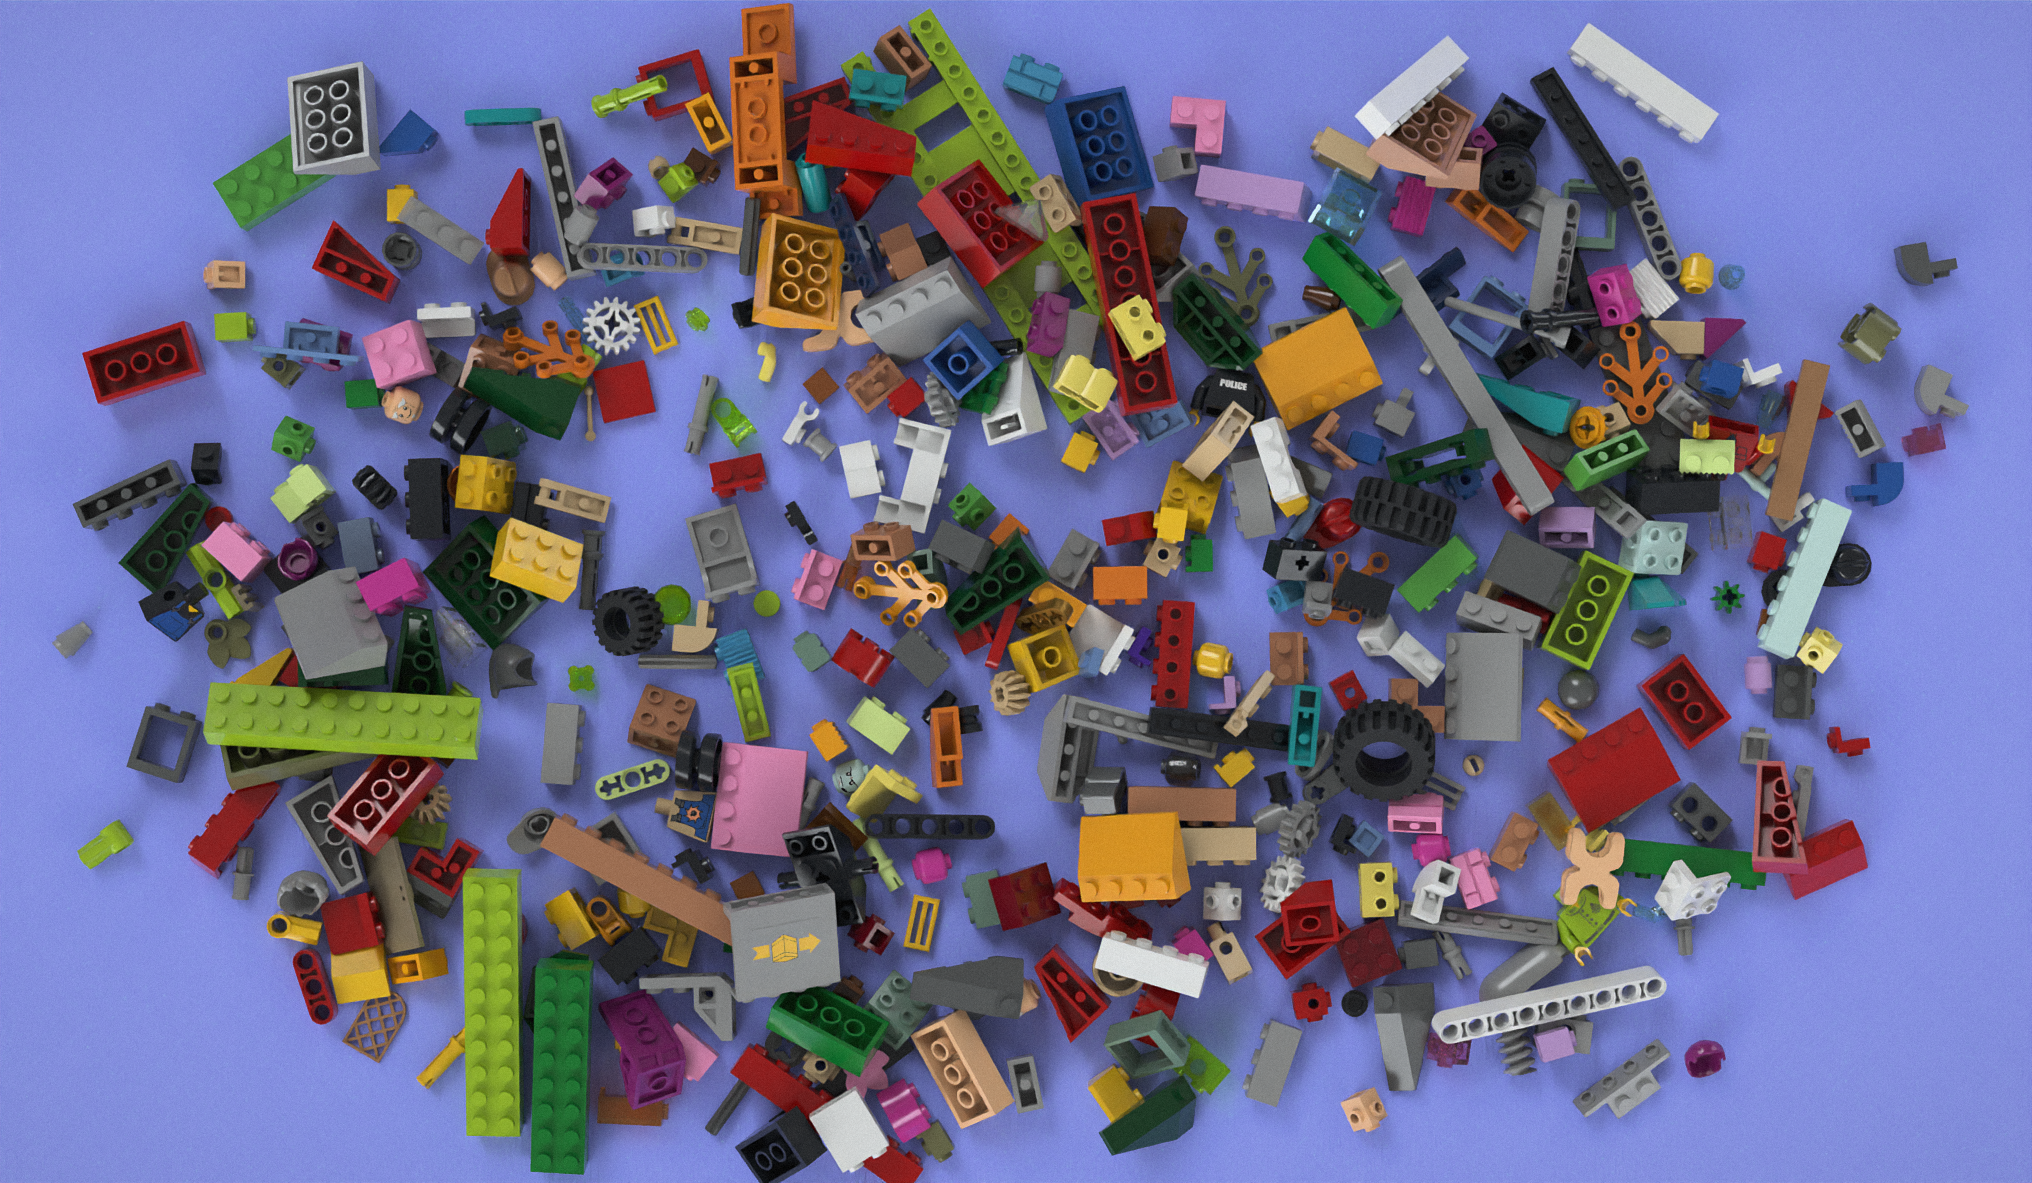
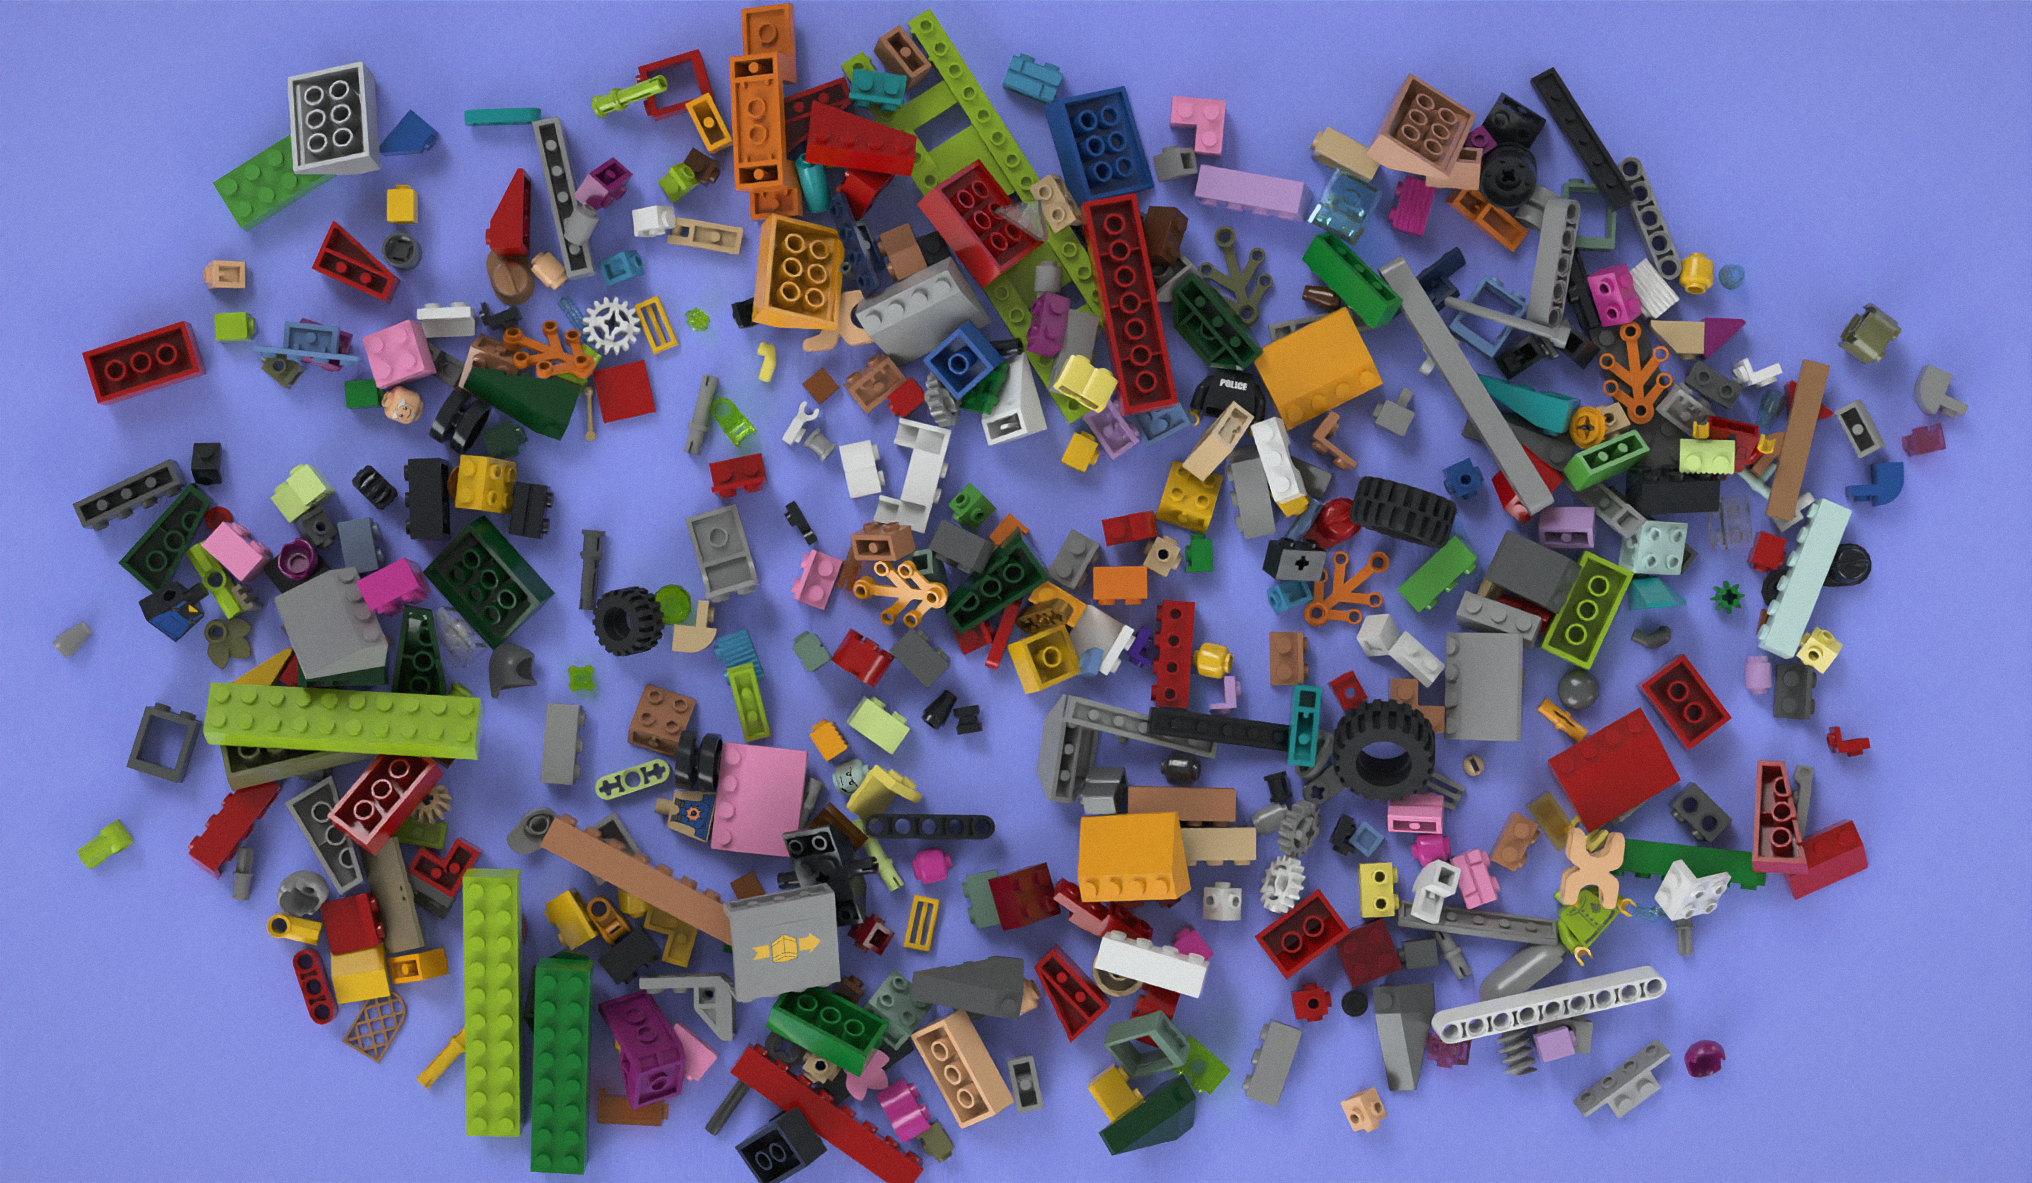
(293, 439): bright green brick -> none
(440, 230): light grey brick -> none
(536, 560): yellow brick -> none
(573, 500): tan plate -> none
(629, 258): light grey beam -> none
(655, 661): light grey axle -> none
(658, 162): tan hinge -> none
(701, 866): black bracket -> none
(749, 236): dark grey axle -> none
(766, 603): lime tile -> none
(849, 1130): white brick -> none
(945, 747): orange slope -> none
(1009, 693): tan gear -> none
(1137, 327): light yellow brick -> none
(1171, 521): yellow brick -> none
(1233, 965): tan torso -> none
(1235, 766): yellow brick -> none
(1248, 705): tan hinge -> none
(1310, 914): red slope -> none
(1317, 599): light grey bracket -> none
(1362, 593): black brick -> none
(1365, 448): blue brick -> none
(1408, 90): white brick -> none
(1476, 448): dark green brick -> none
(1549, 319): black pin -> none
(1642, 83): white brick -> none
(1721, 378): blue brick -> none
(1753, 745): light grey bracket -> none
(1916, 267): dark grey brick -> none

